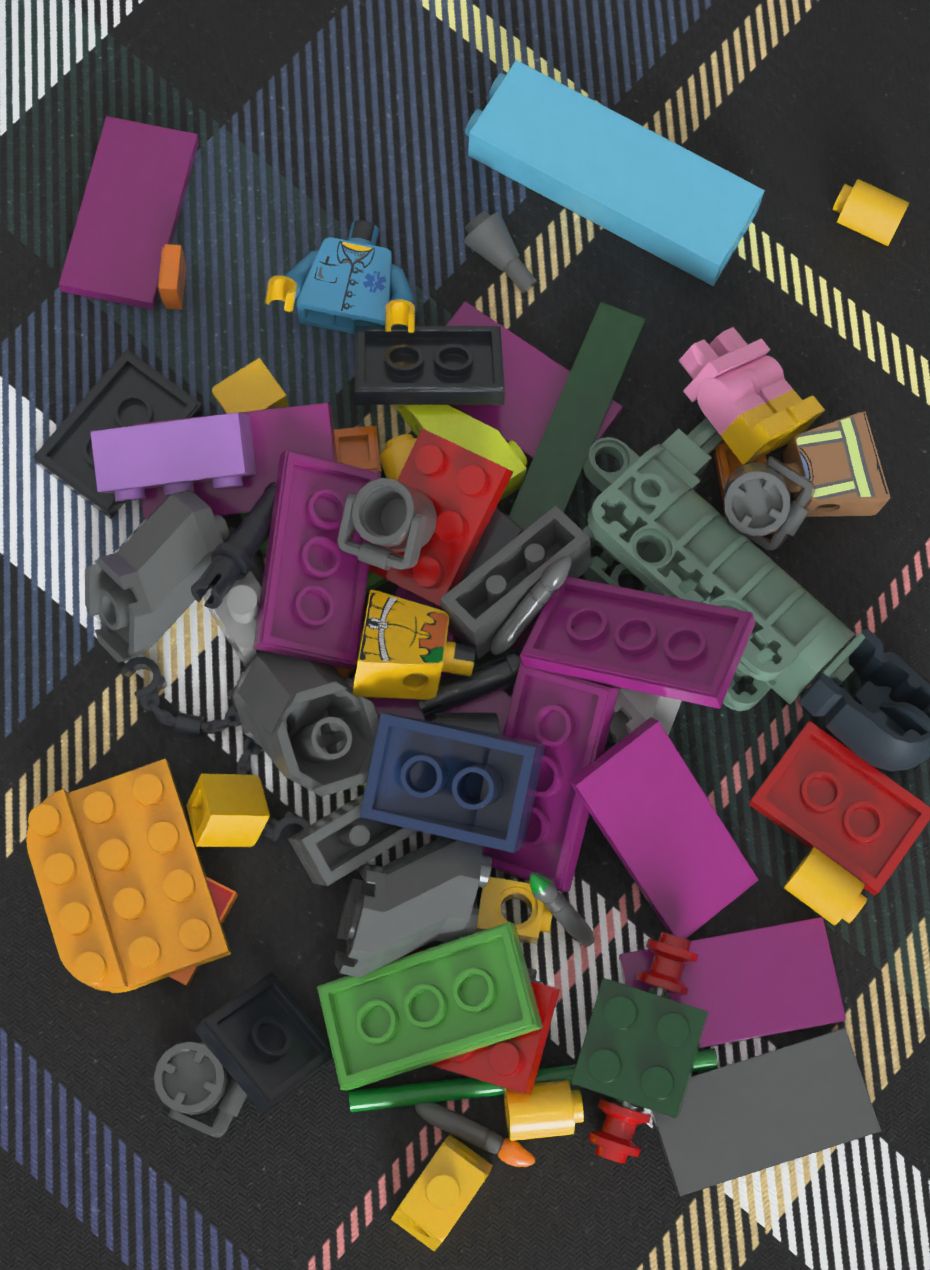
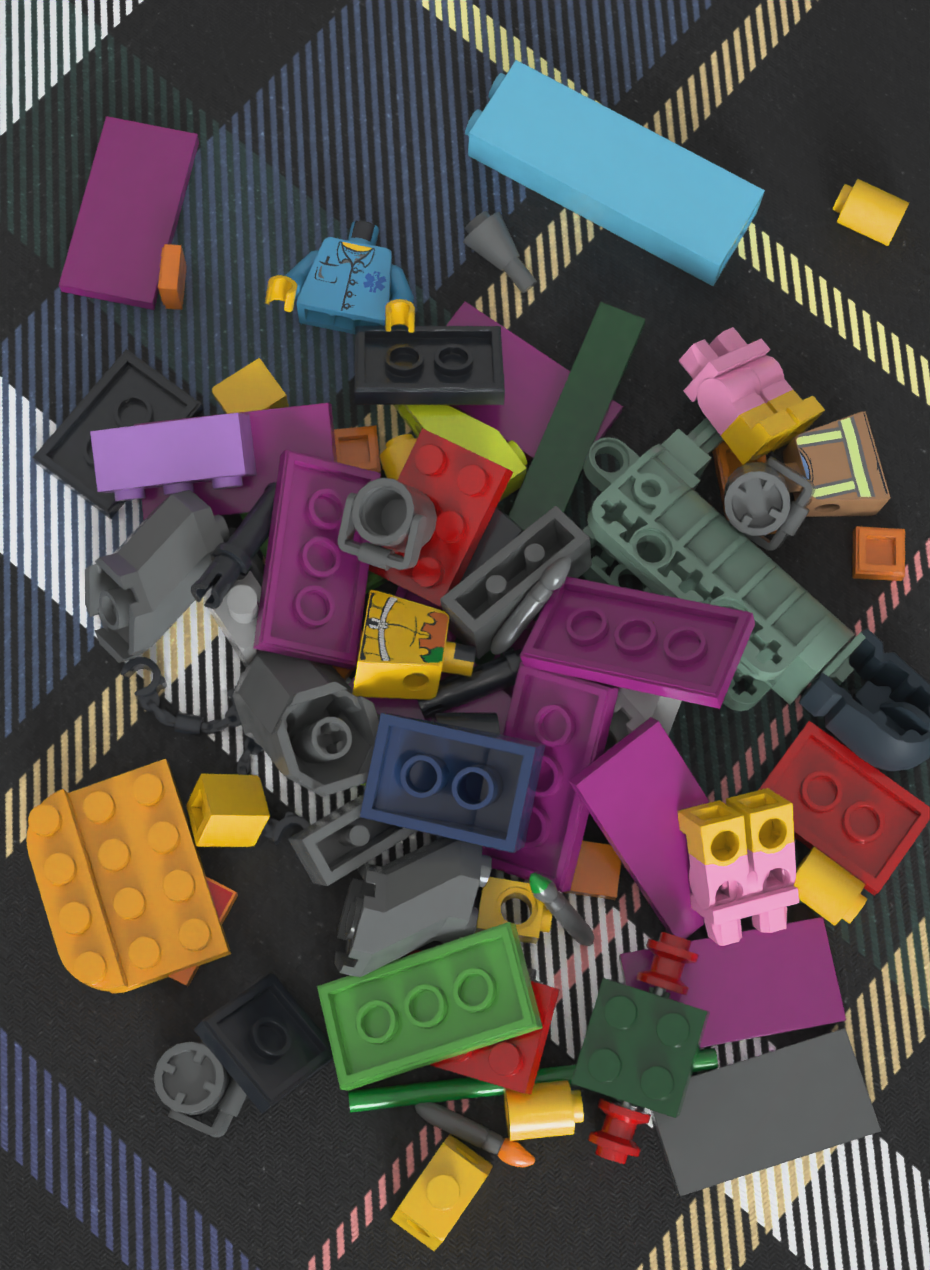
(596, 871): none -> orange tile
(741, 863): none -> hips
(878, 553): none -> orange tile

